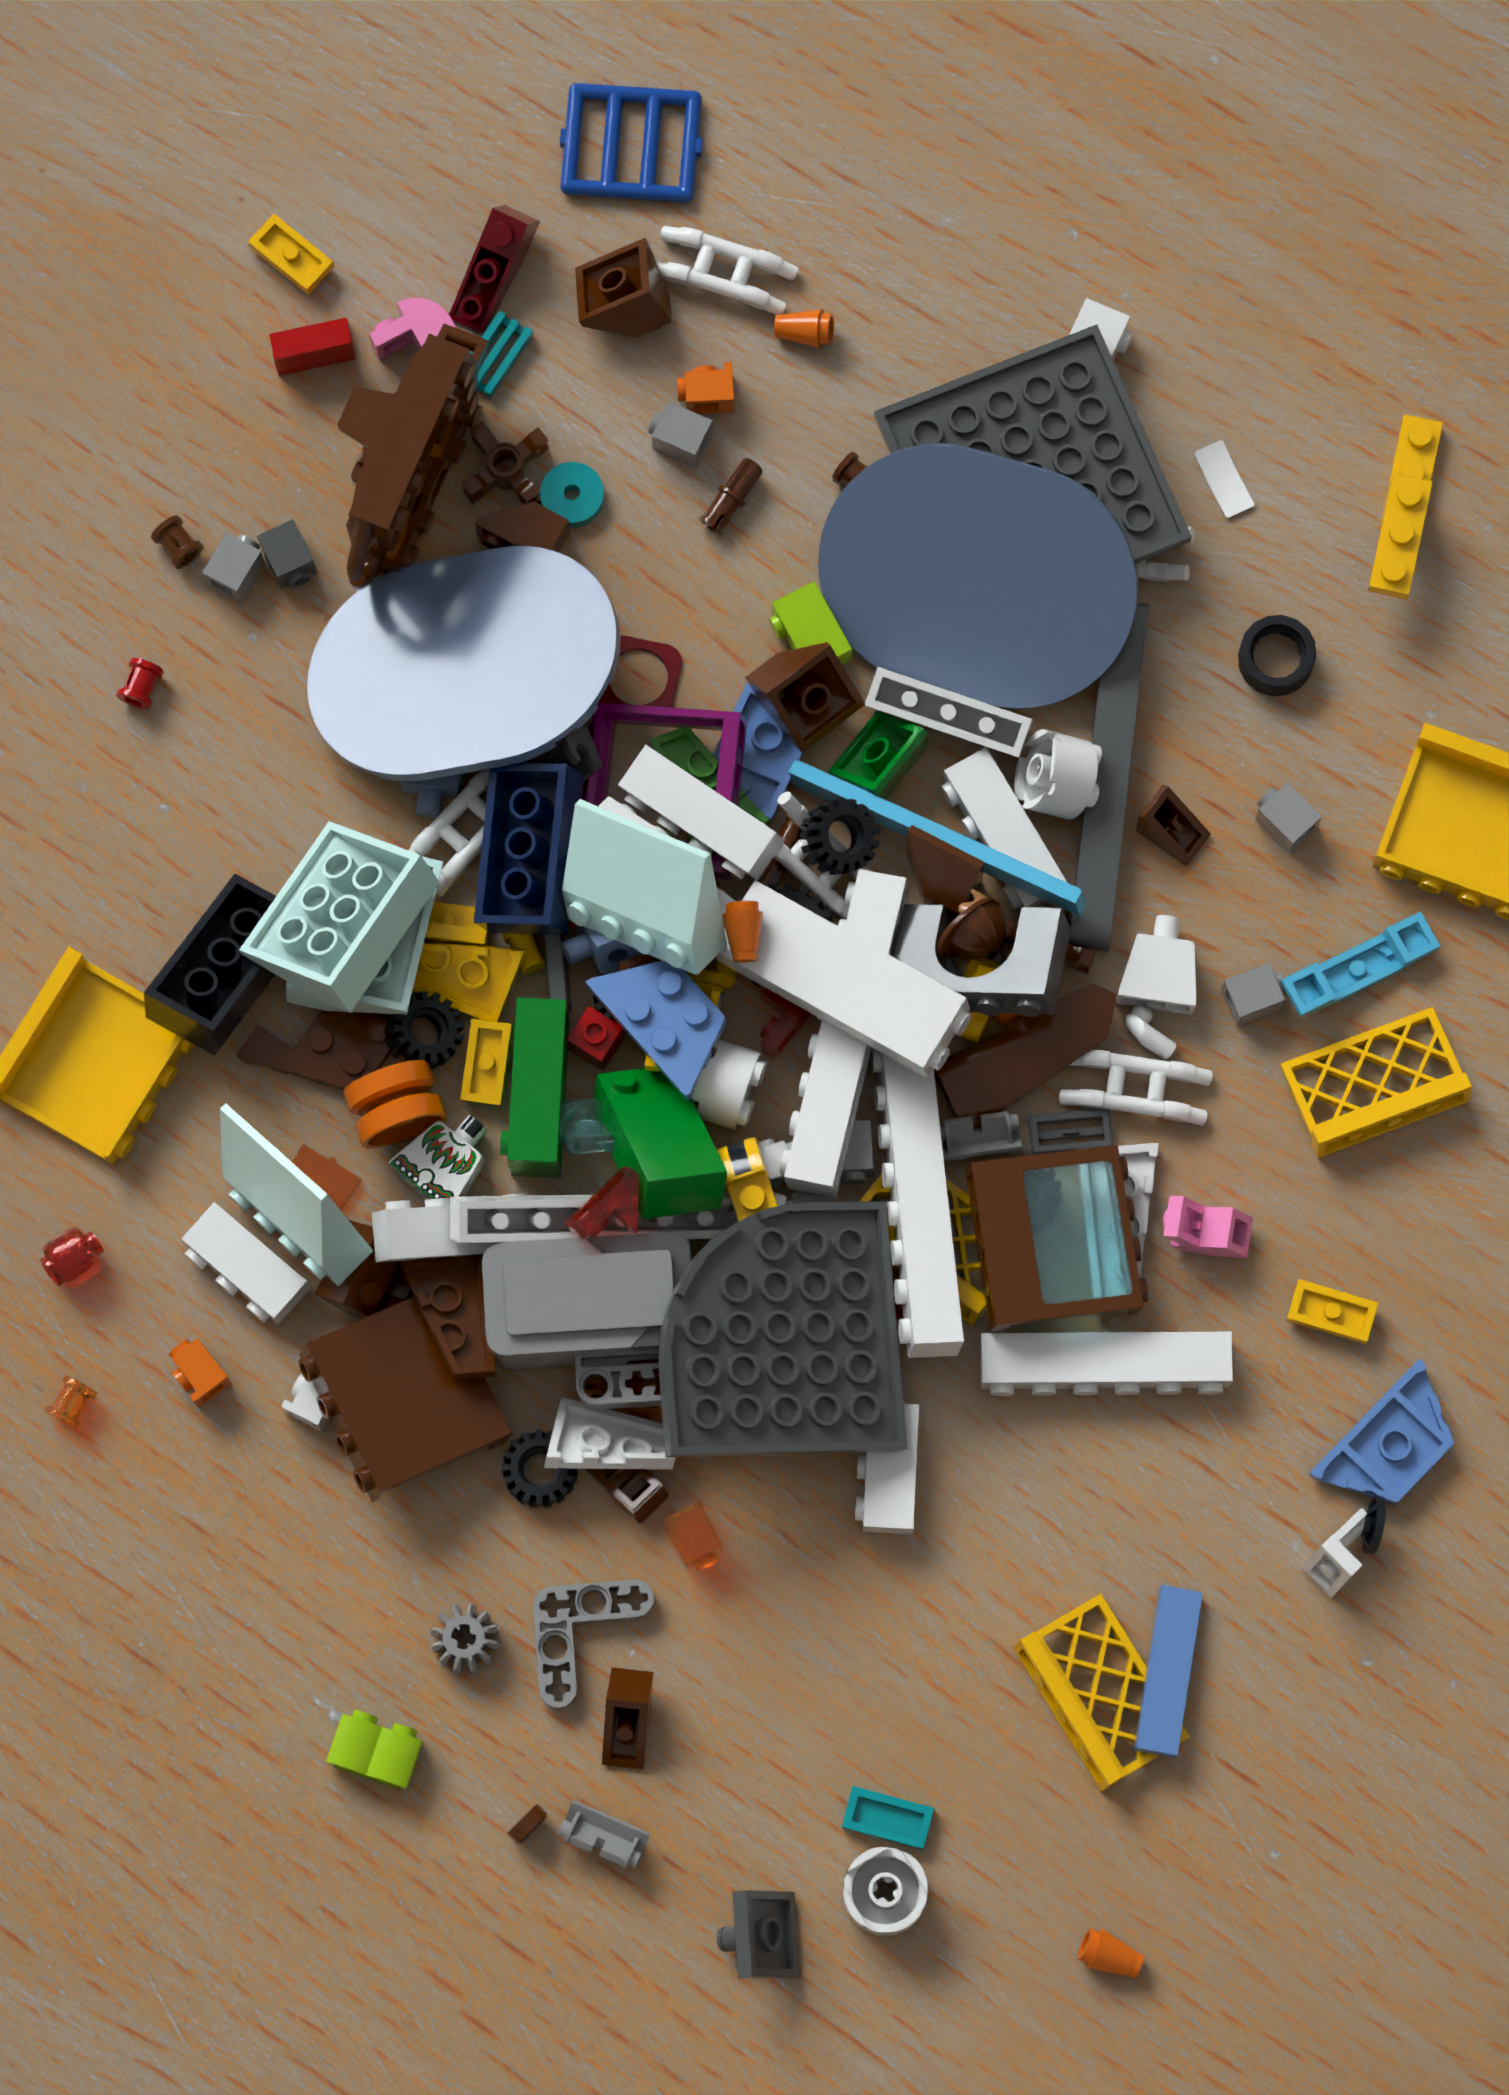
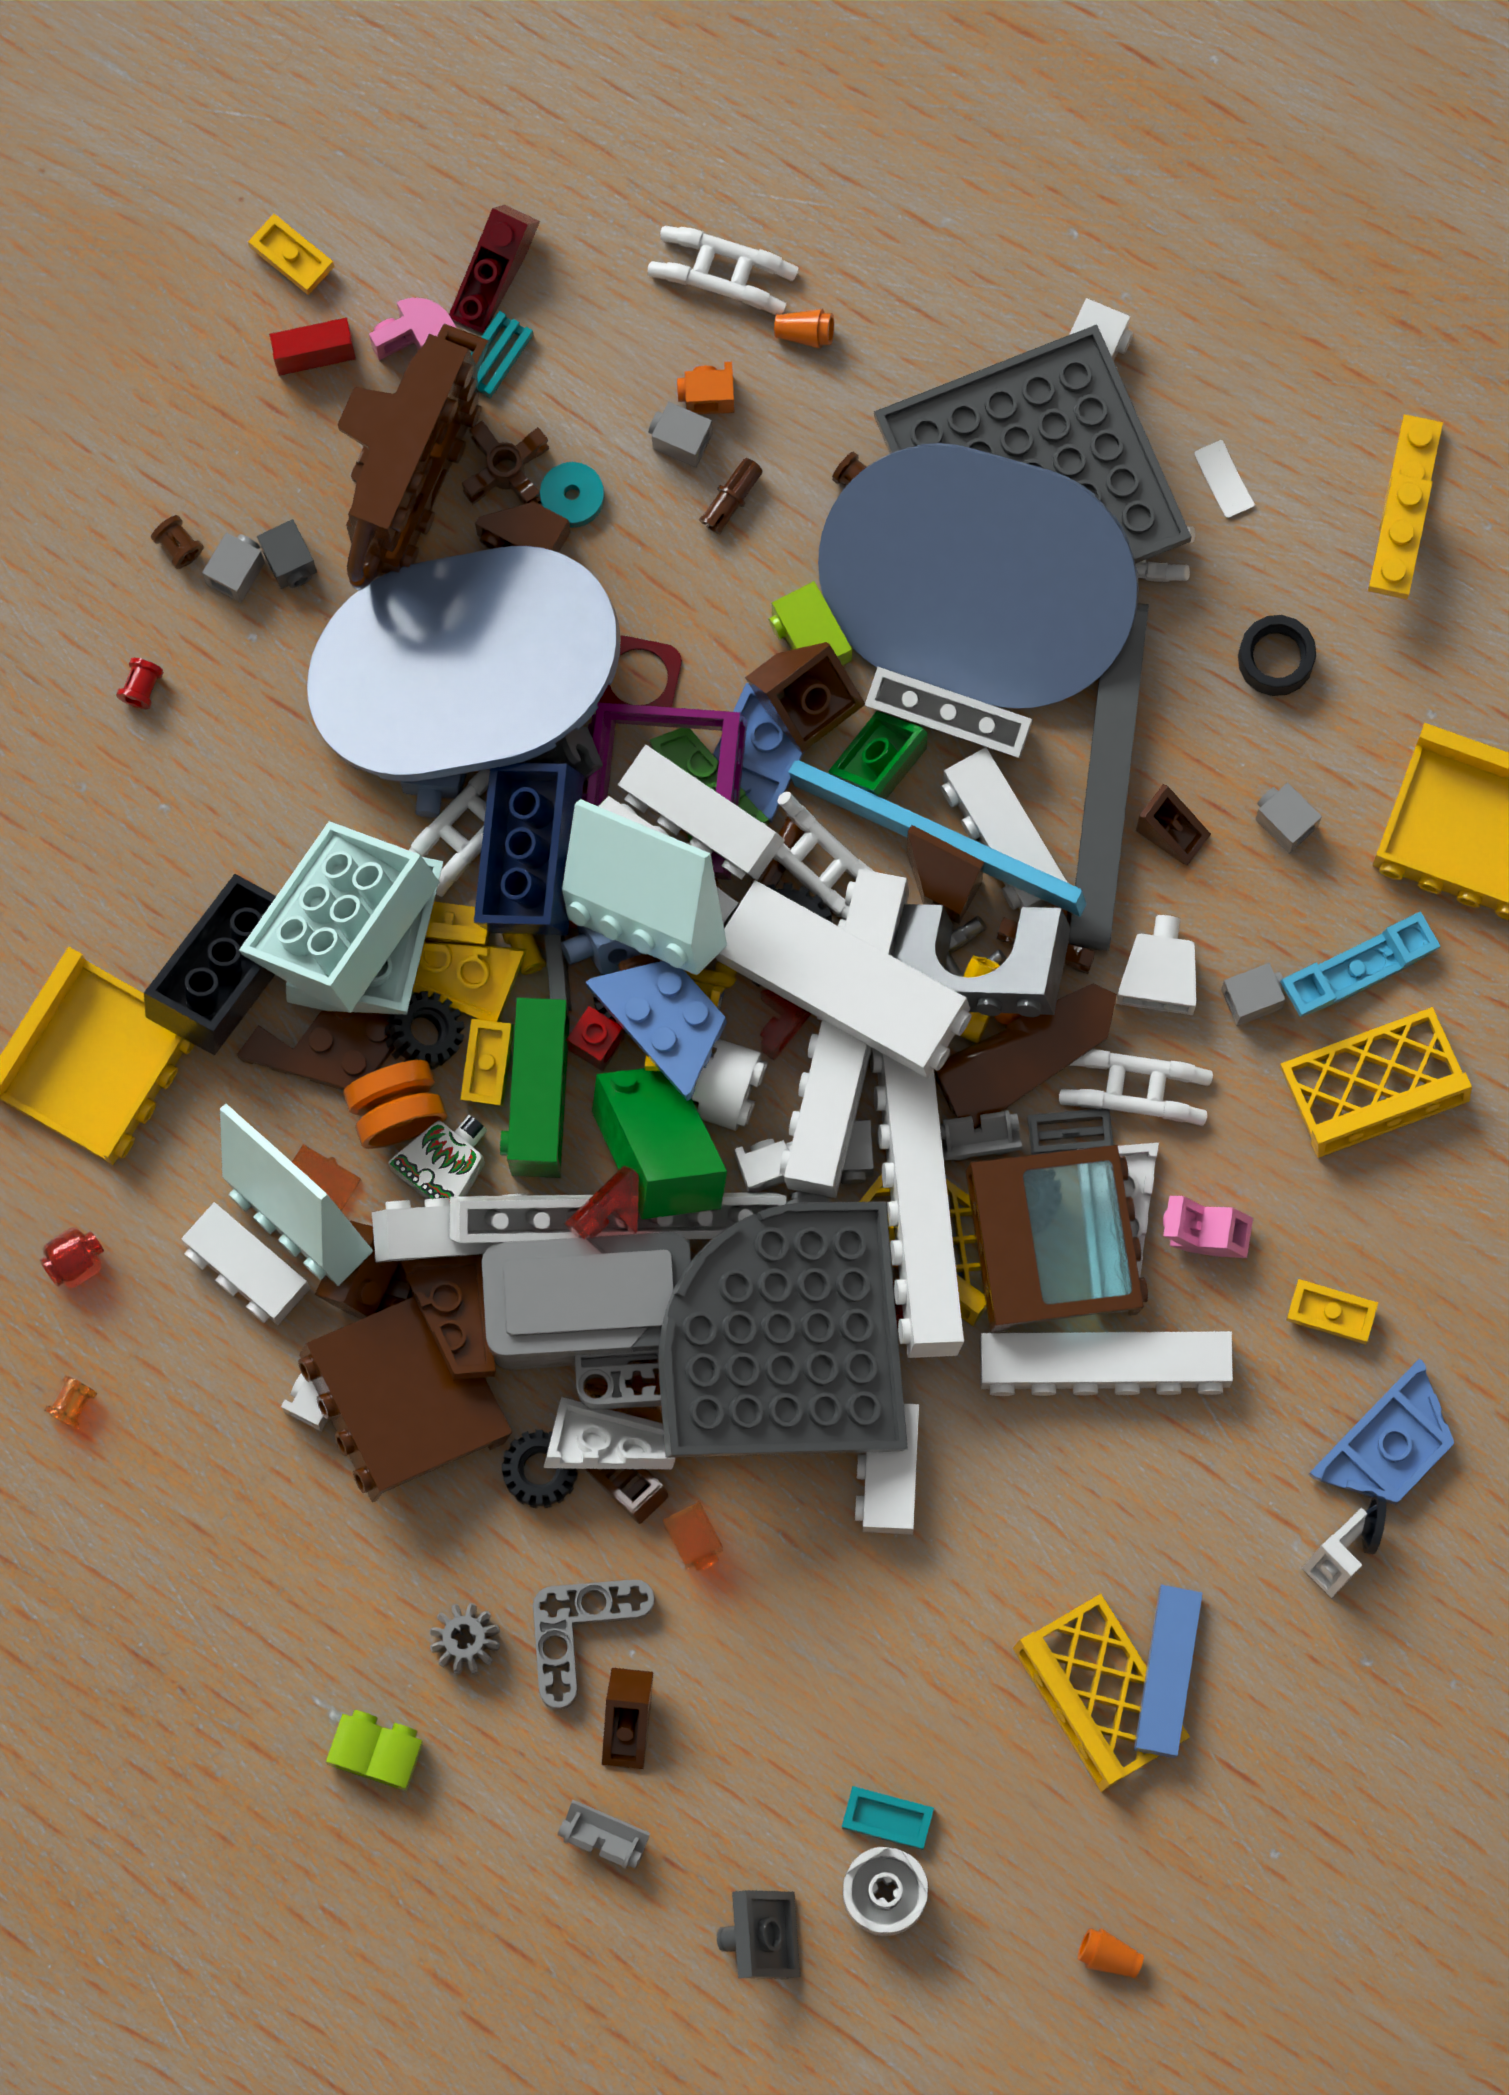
(198, 1371): orange brick -> none
(527, 1824): reddish brown tile -> none
(582, 1127): clear light blue bracket -> none
(615, 97): blue bar -> none
(623, 292): reddish brown slope -> none
(743, 929): orange cone -> none
(747, 1177): yellow brick -> none
(818, 839): black tyre -> none
(975, 930): reddish brown piece -> none
(1058, 774): white brick -> none
(1147, 1036): white arm -> none

